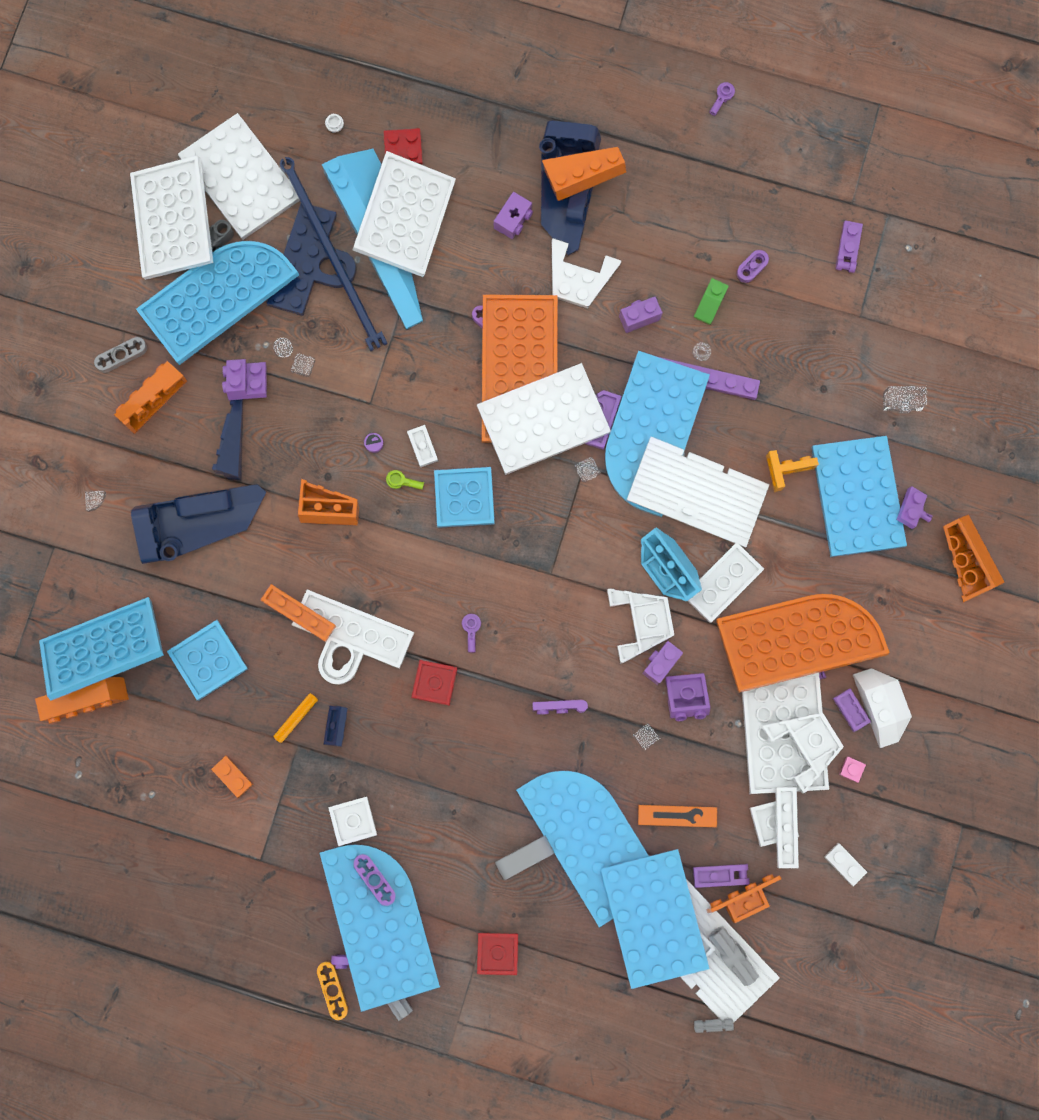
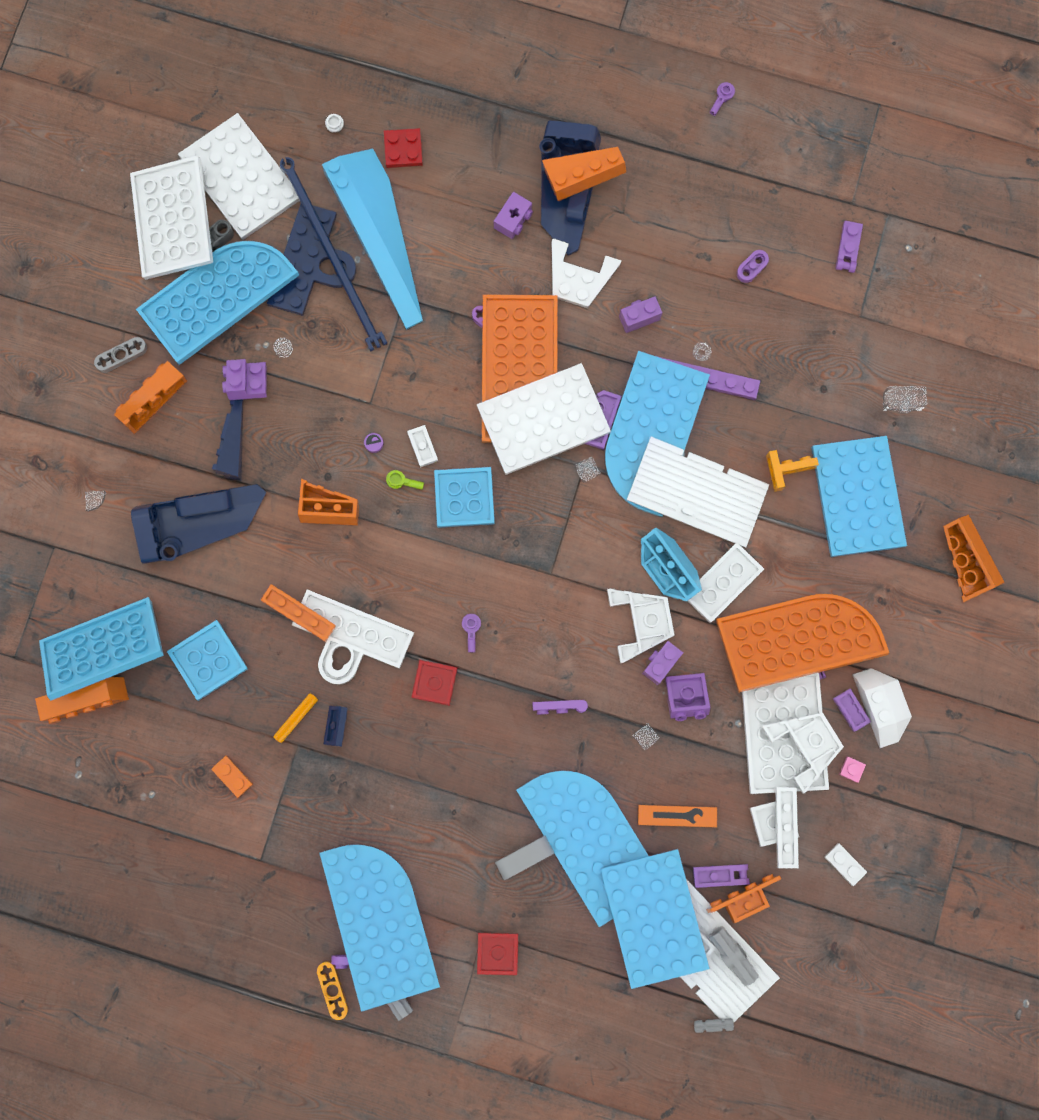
(303, 365): clear tile -> none
(352, 821): white plate -> none
(361, 871): medium lavender beam -> none
(404, 214): white plate -> none
(711, 301): bright green slope -> none
(913, 508): medium lavender plate -> none

